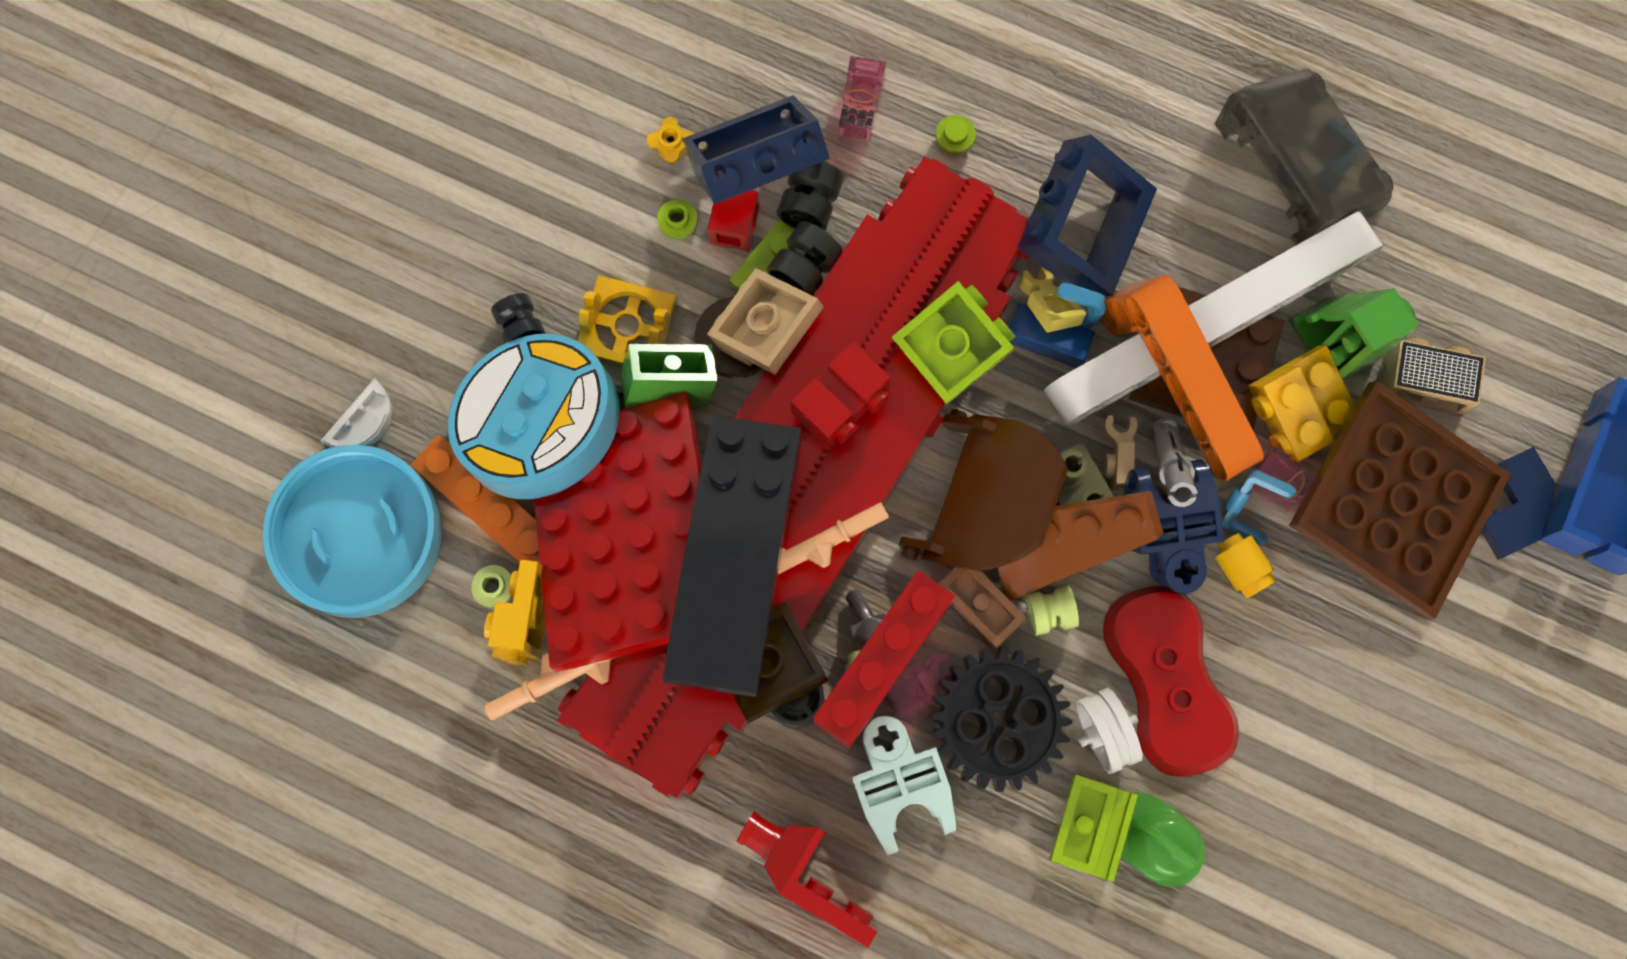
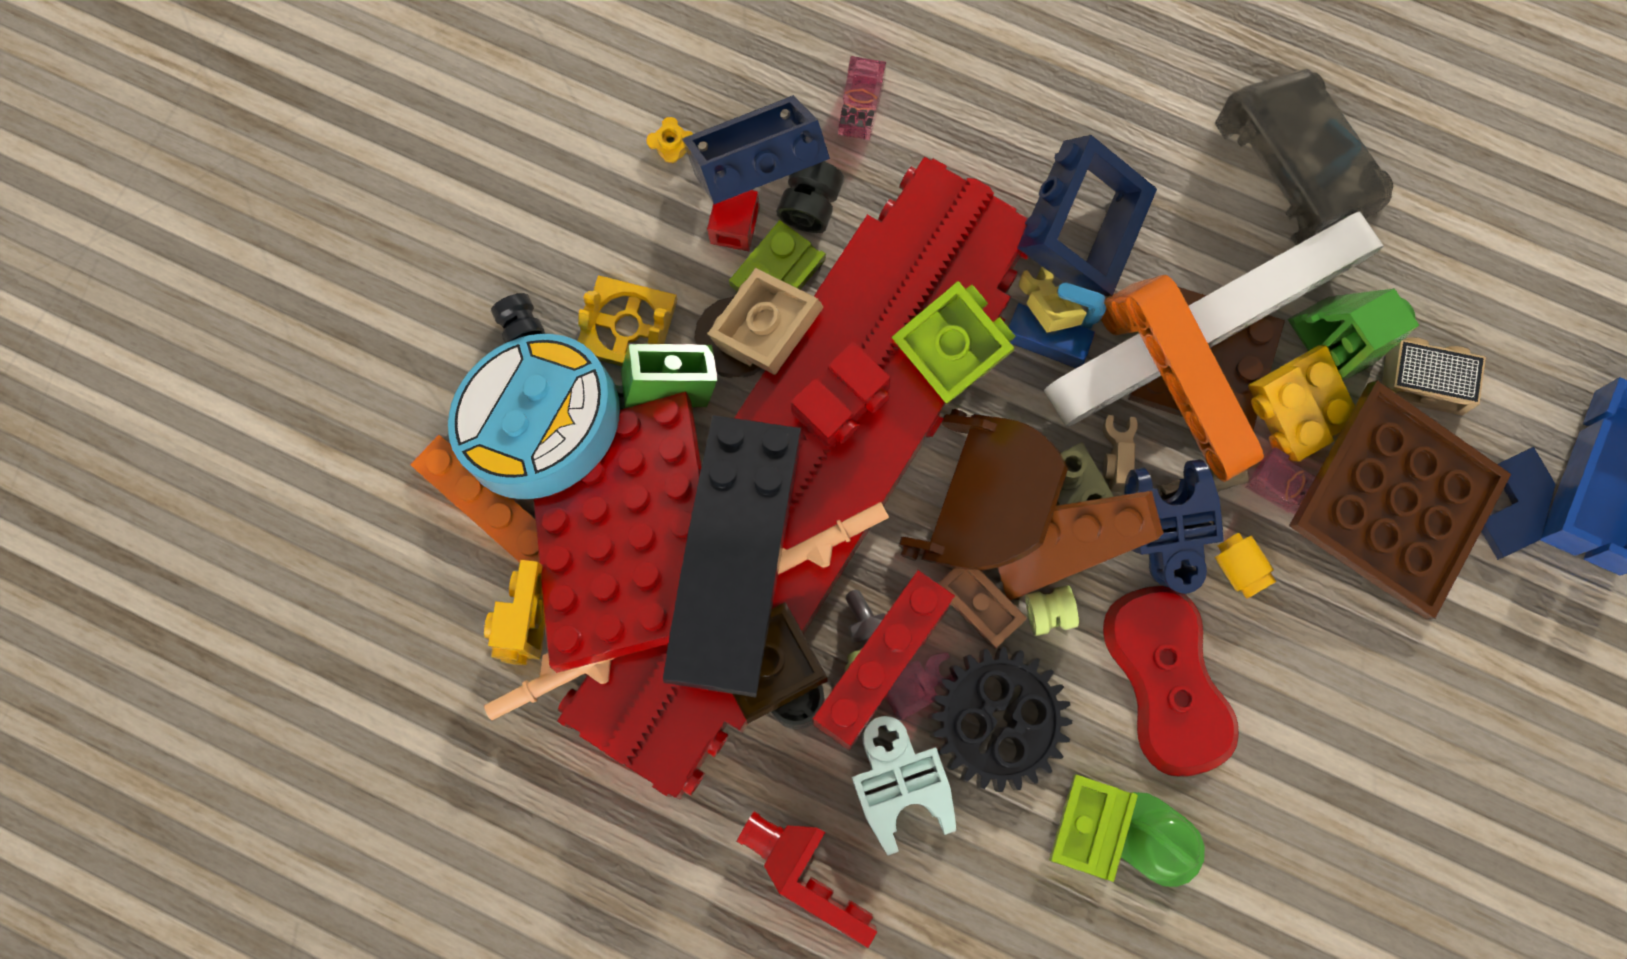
(352, 531): medium azure piece -> none
(364, 420): white tile -> none
(479, 583): yellowish green plate -> none
(680, 229): lime plate -> none
(808, 256): pearl dark grey wheel -> none
(955, 134): lime plate -> none
(1109, 730): white wheel -> none
(1175, 468): light grey pin -> none
(1241, 494): dark azure piece -> none

